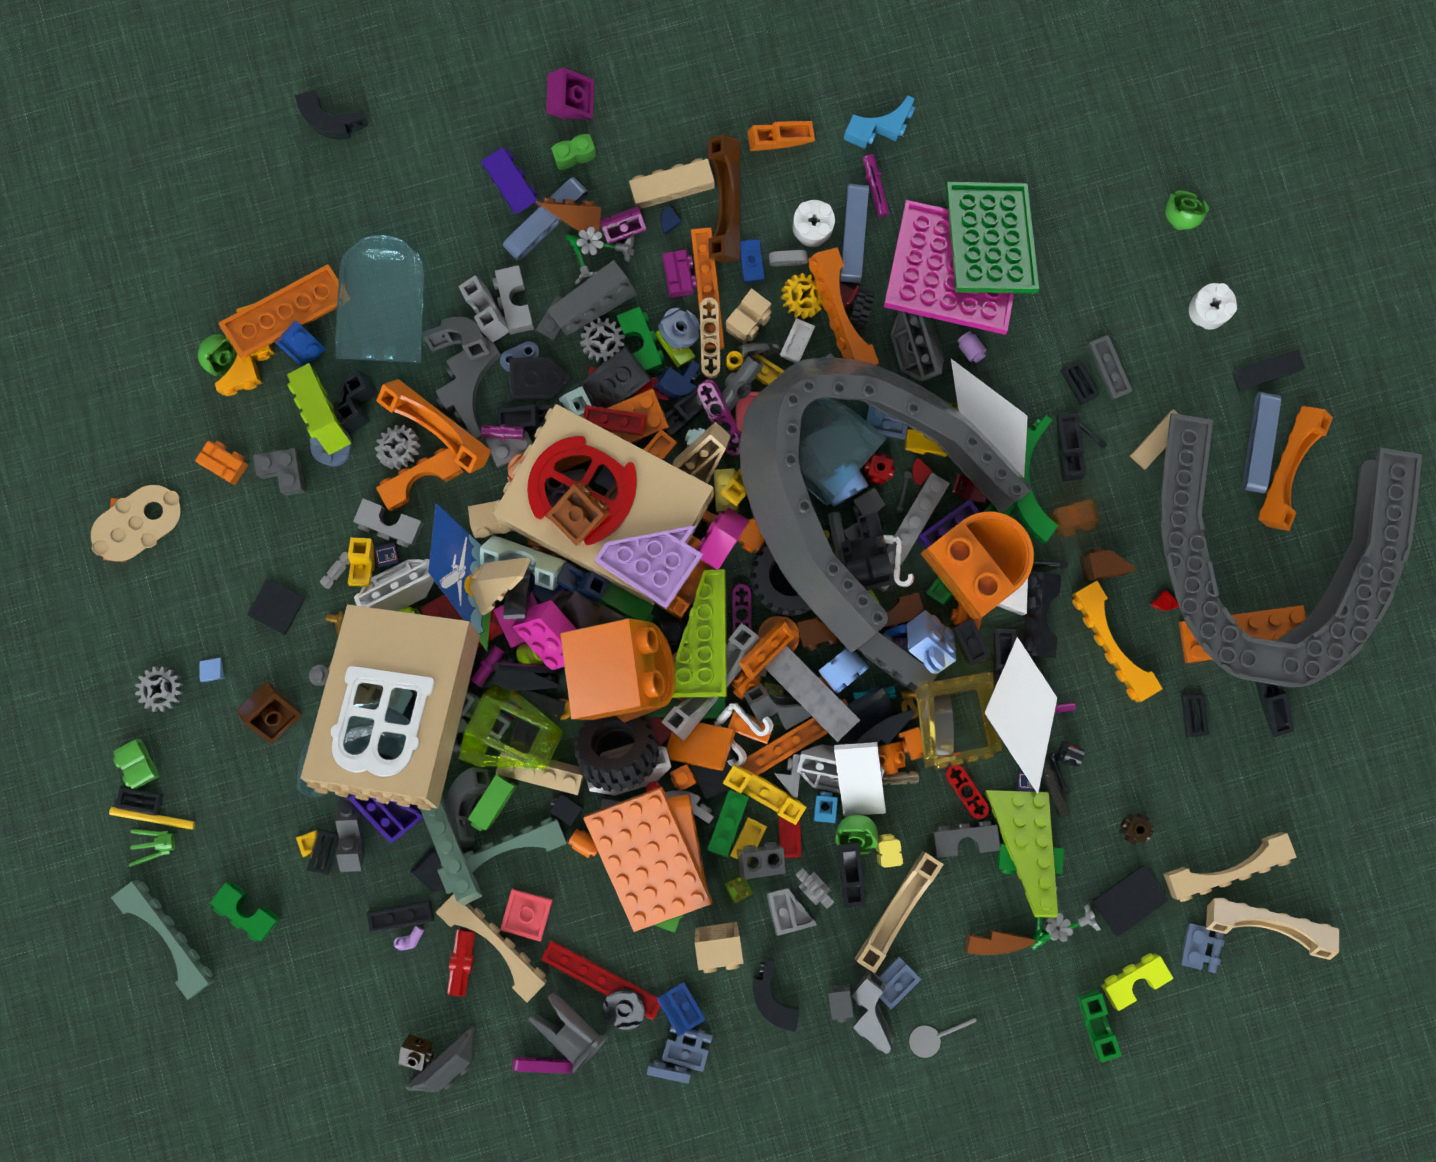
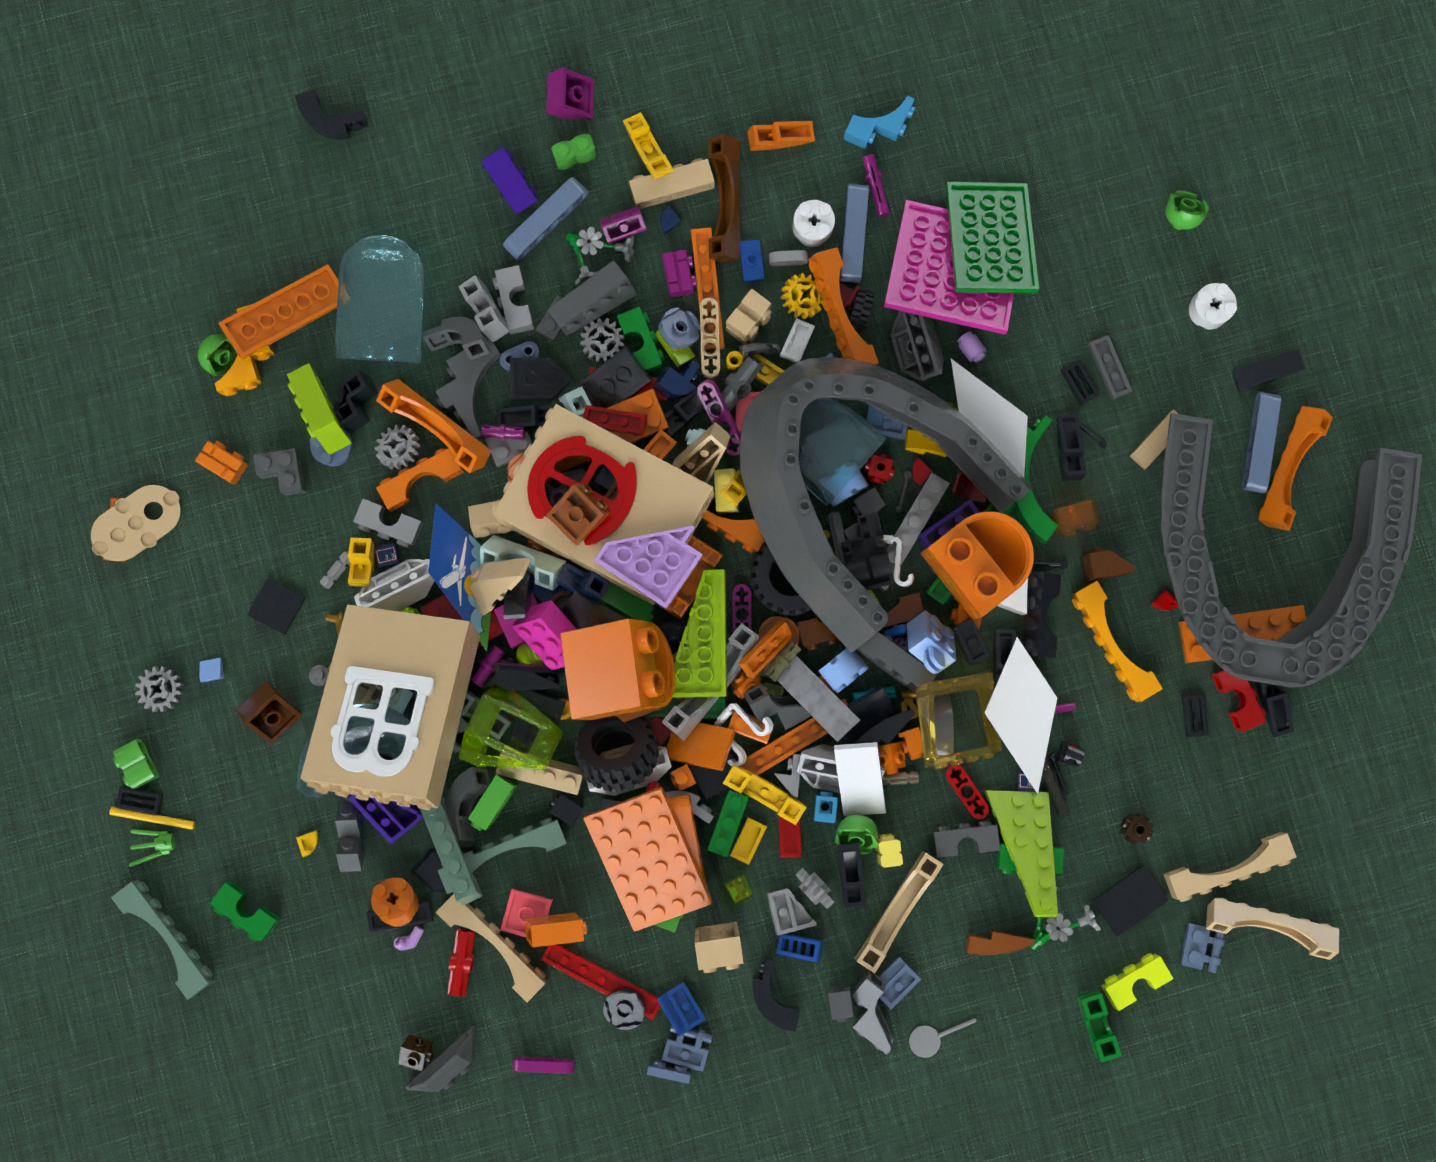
(300, 344): blue plate -> none
(319, 833): black tile -> none
(396, 891): none -> orange brick
(555, 929): none -> orange brick
(575, 215): dark orange slope -> none
(576, 1039): dark grey piece -> none
(583, 843): orange brick -> none
(646, 146): none -> yellow slope
(722, 537): dark pink brick -> none
(761, 866): dark grey brick -> none
(782, 661): none -> olive pin
(798, 954): none -> blue slope
(1248, 713): none -> red arch

